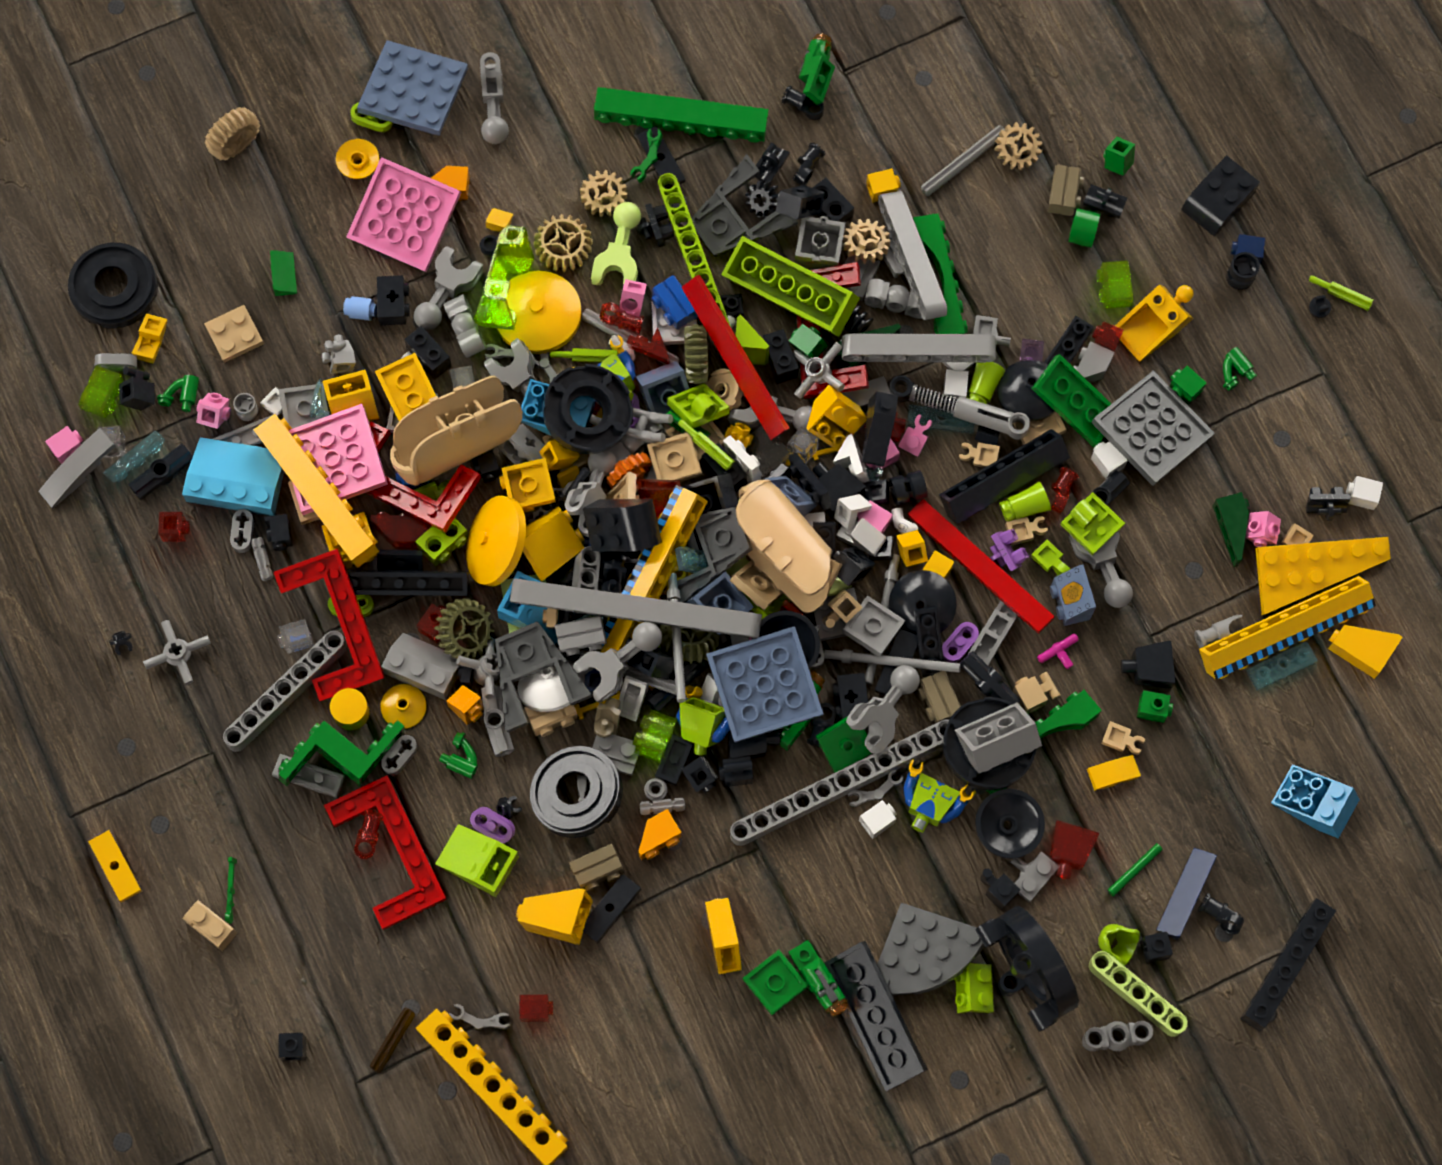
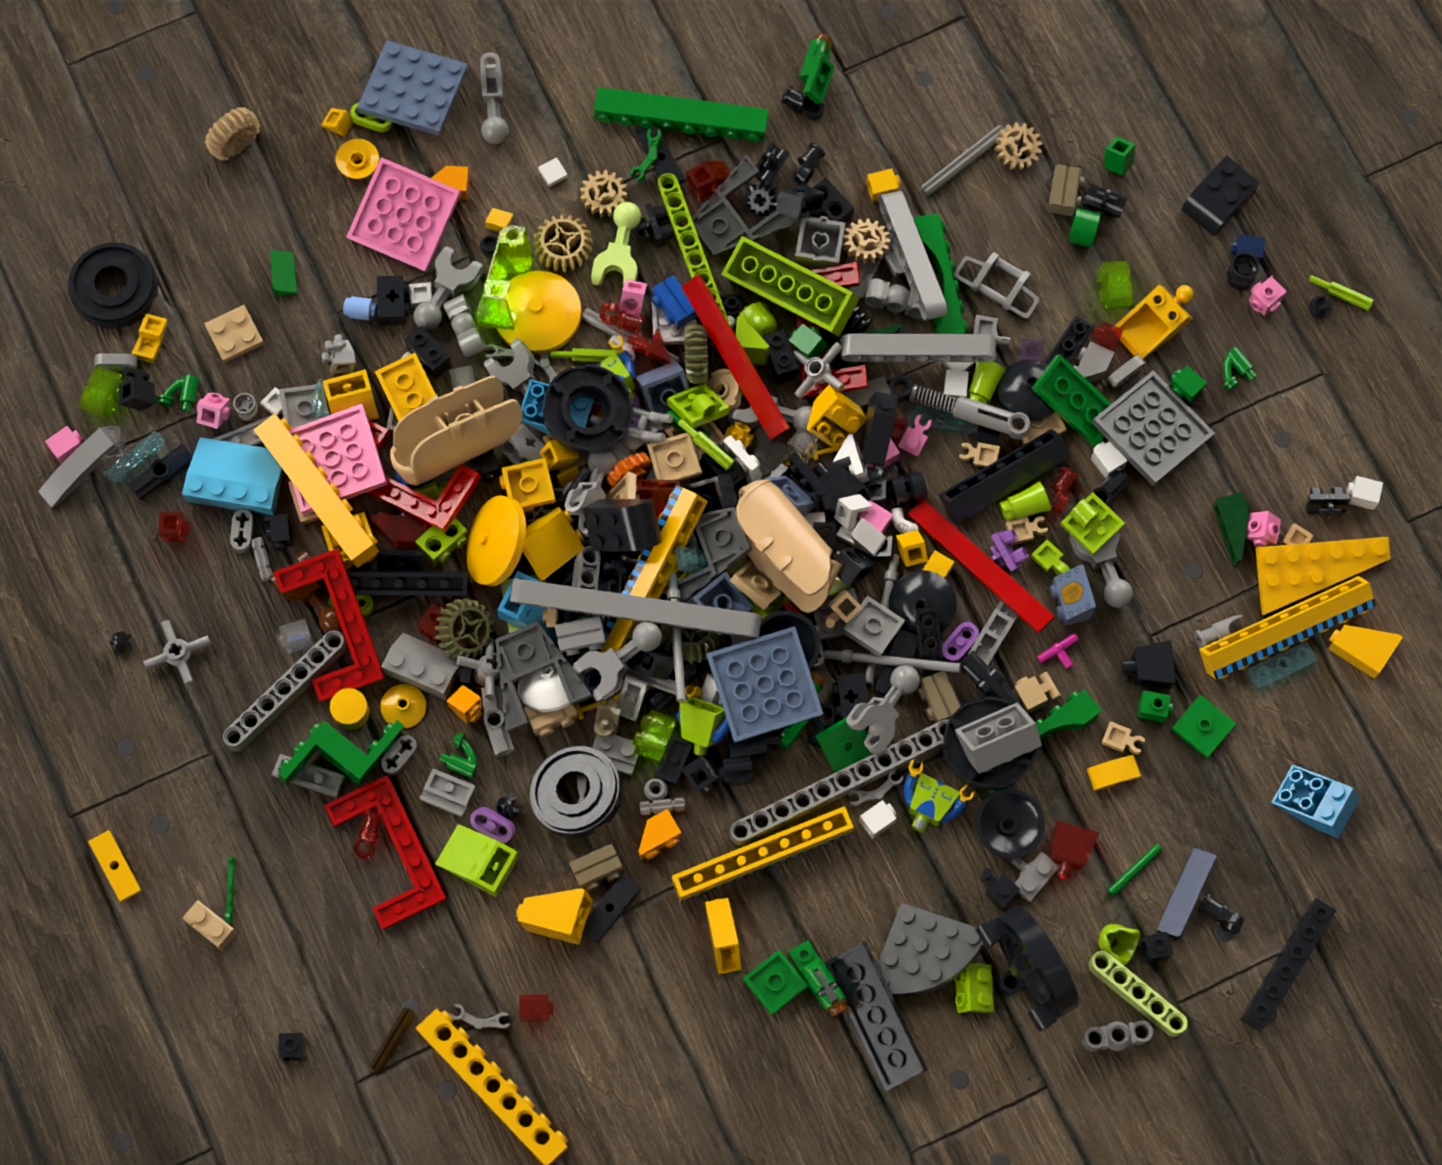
(311, 595): none -> reddish brown piece
(338, 121): none -> yellow slope
(420, 293): none -> white tile
(447, 793): none -> light grey plate
(552, 172): none -> white tile
(706, 177): none -> clear red slope
(760, 318): none -> lime hair
(762, 854): none -> yellow brick
(1006, 303): none -> light grey bar
(1126, 371): none -> light grey beam
(1203, 726): none -> green plate
(1267, 296): none -> bright pink brick

